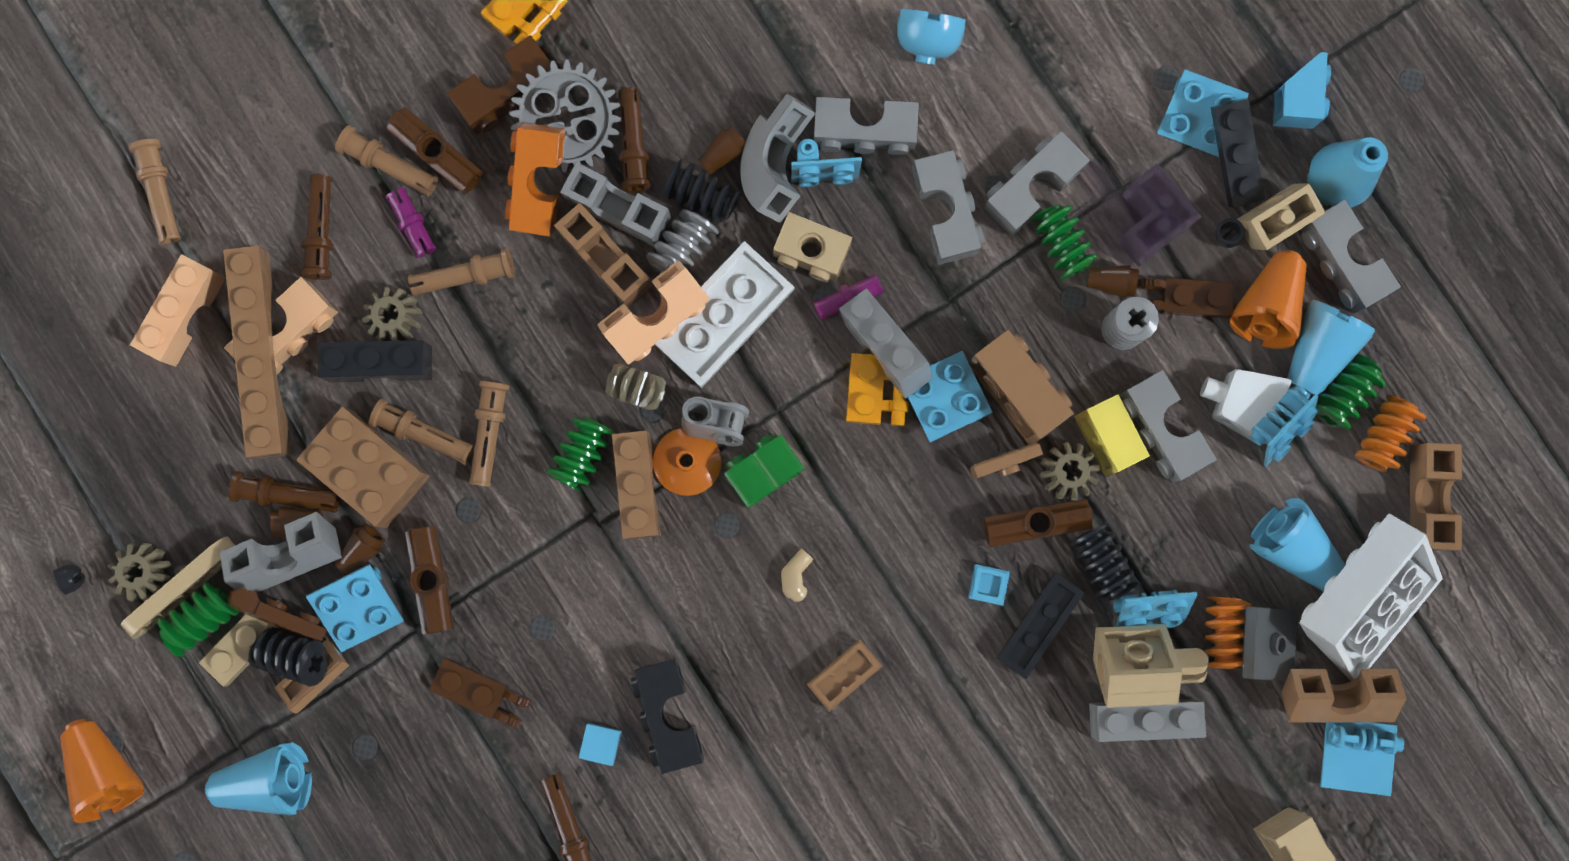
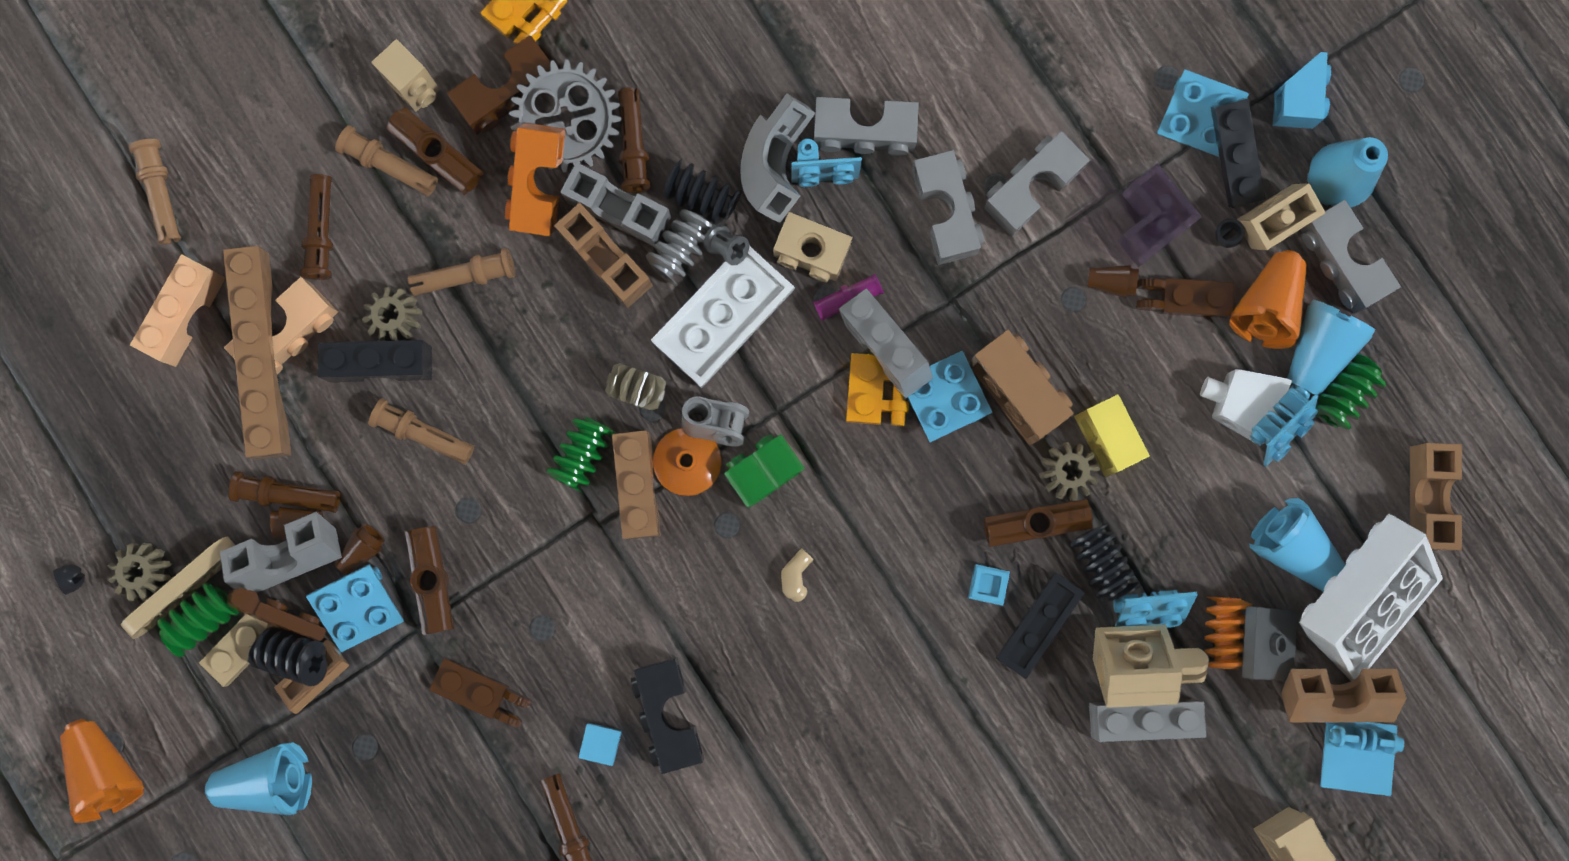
(363, 468): medium nougat brick -> none
(406, 76): none -> tan brick
(410, 222): magenta pin -> none
(482, 475): medium nougat pin -> none
(635, 335): light nougat arch -> none
(724, 149): reddish brown cone -> none
(726, 244): none -> dark grey bush
(844, 675): medium nougat plate -> none
(929, 34): medium azure cylinder -> none
(1006, 463): medium nougat plate -> none
(1064, 239): green piece -> none
(1139, 313): light grey piece -> none
(1176, 455): light grey arch -> none
(1389, 434): orange piece -> none

